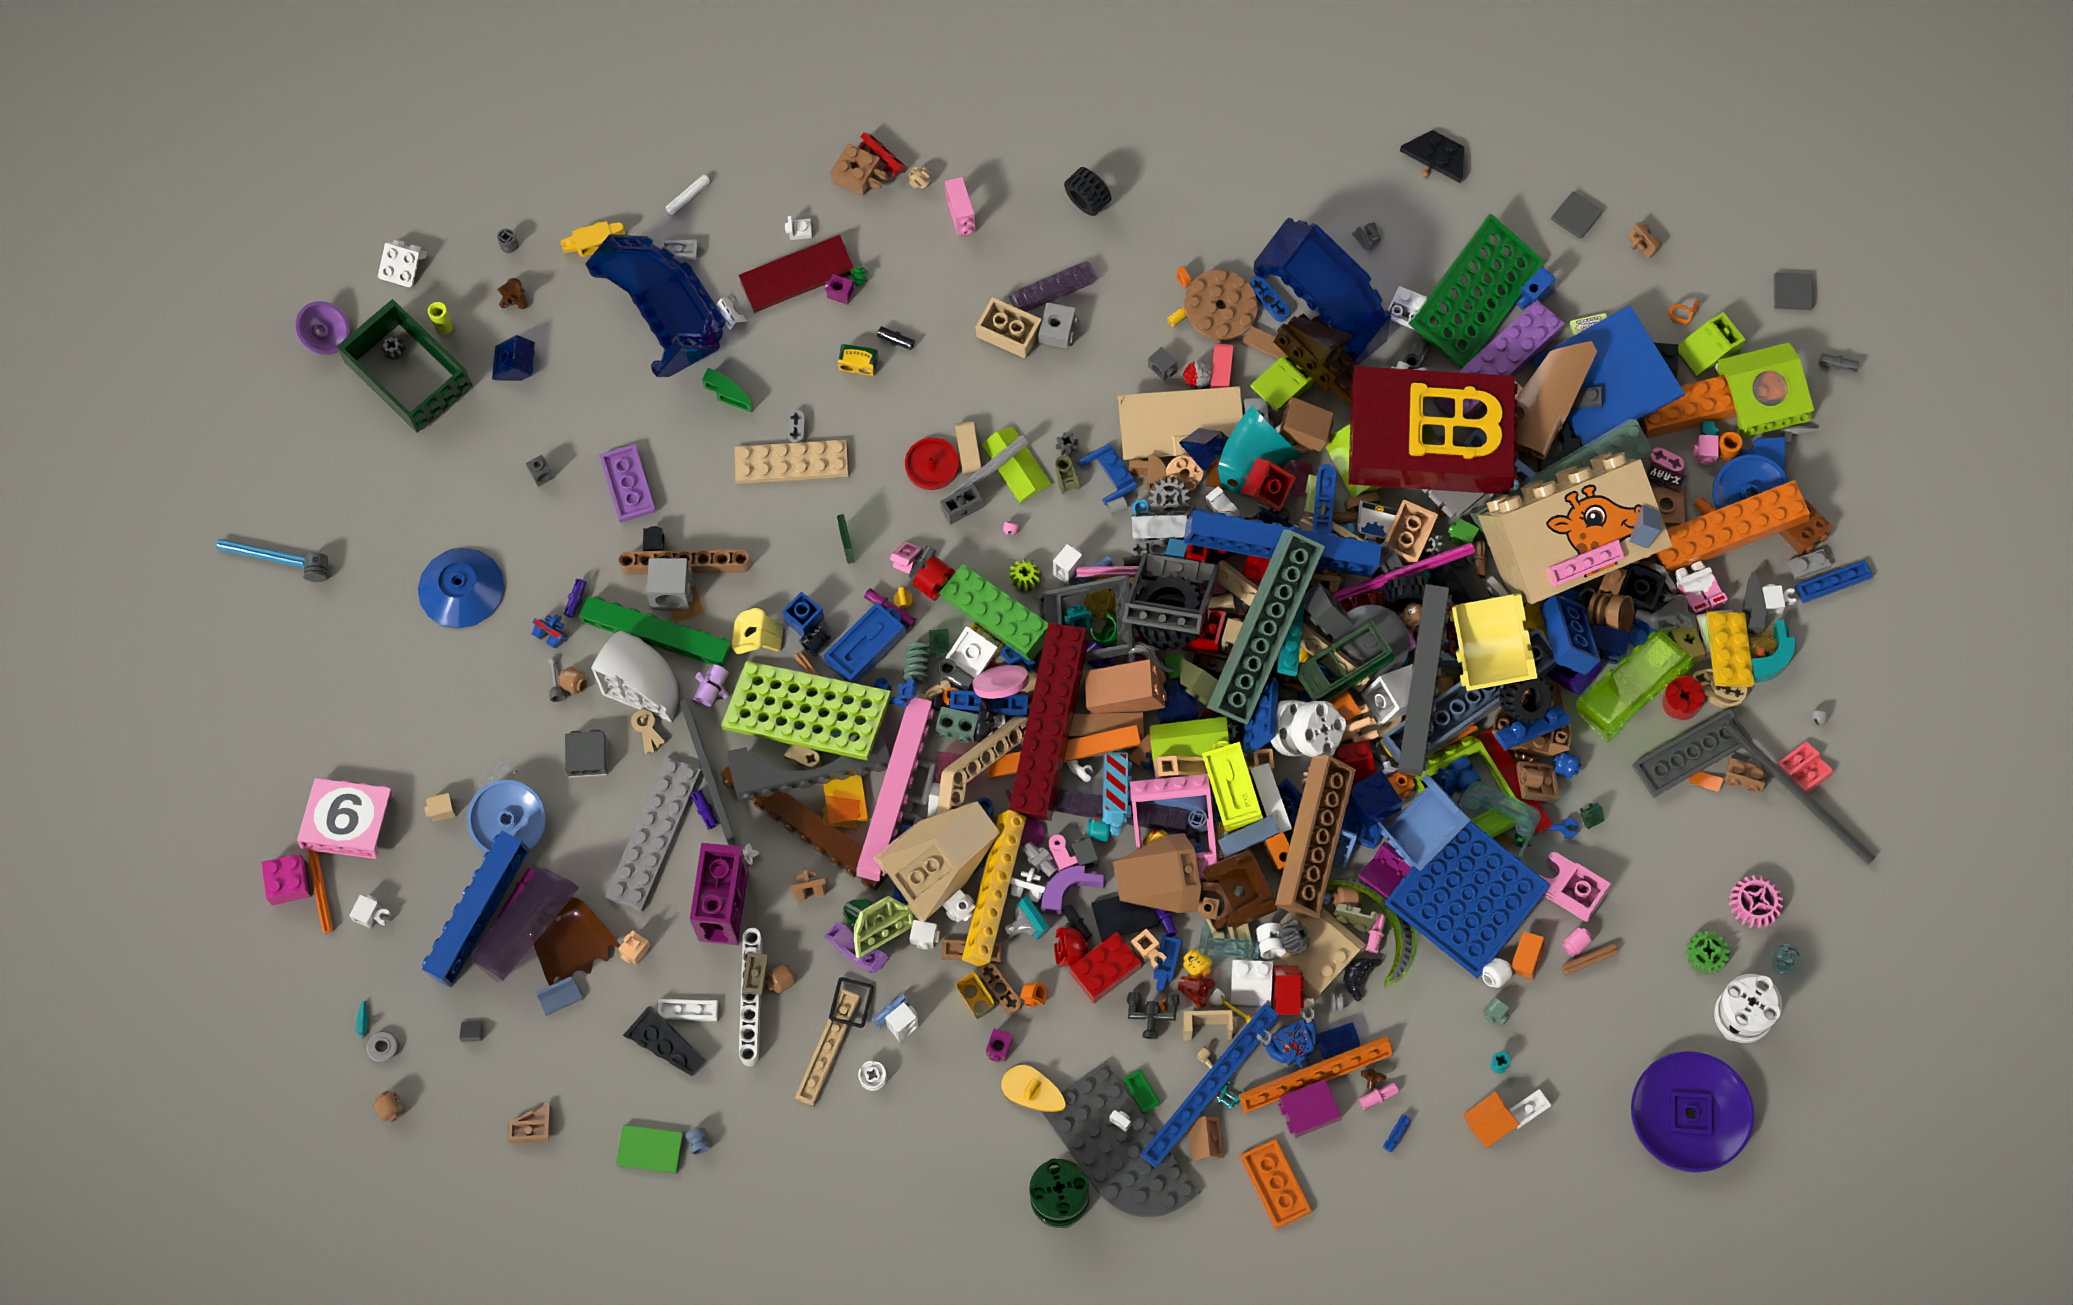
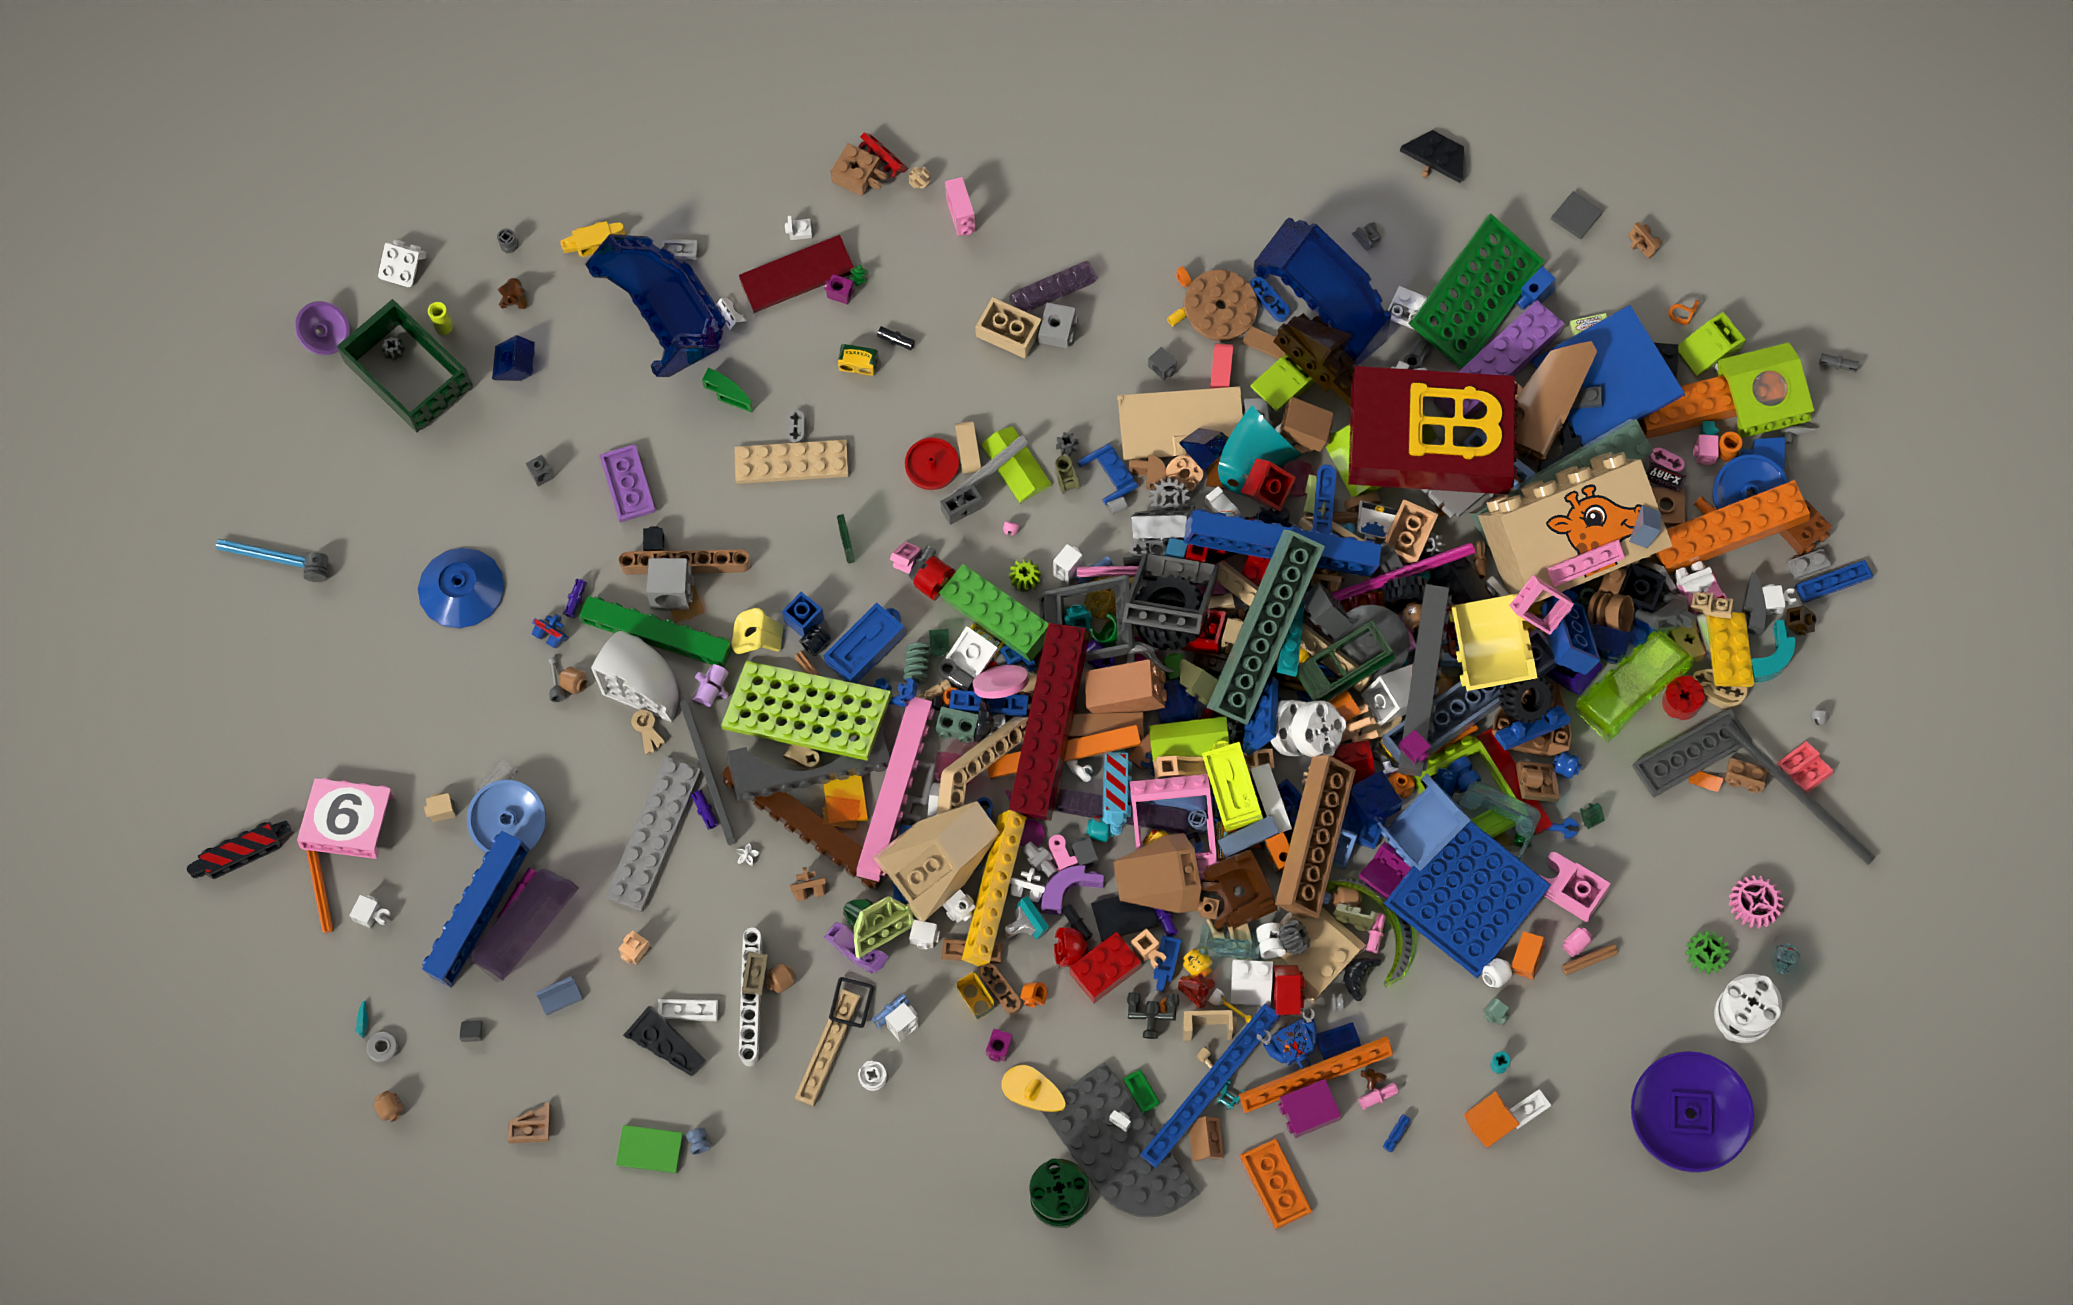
(240, 850): none -> black hinge
(285, 879): dark pink brick -> none
(573, 942): reddish brown piece -> none
(585, 753): dark grey piece -> none
(687, 194): white axle -> none
(719, 893): magenta piece -> none
(874, 597): magenta pin -> none
(903, 598): yellow plate -> none
(1087, 191): black tyre -> none
(1141, 505): dark azure tile -> none
(1197, 374): piece -> none
(1415, 747): none -> magenta brick
(1463, 533): bright green brick -> none
(1524, 757): reddish brown plant -> none
(1527, 597): none -> bright pink window
(1708, 605): none -> tan slope
(1762, 645): clear yellow head -> none
(1793, 291): dark grey tile -> none
(1800, 620): none -> dark brown brick

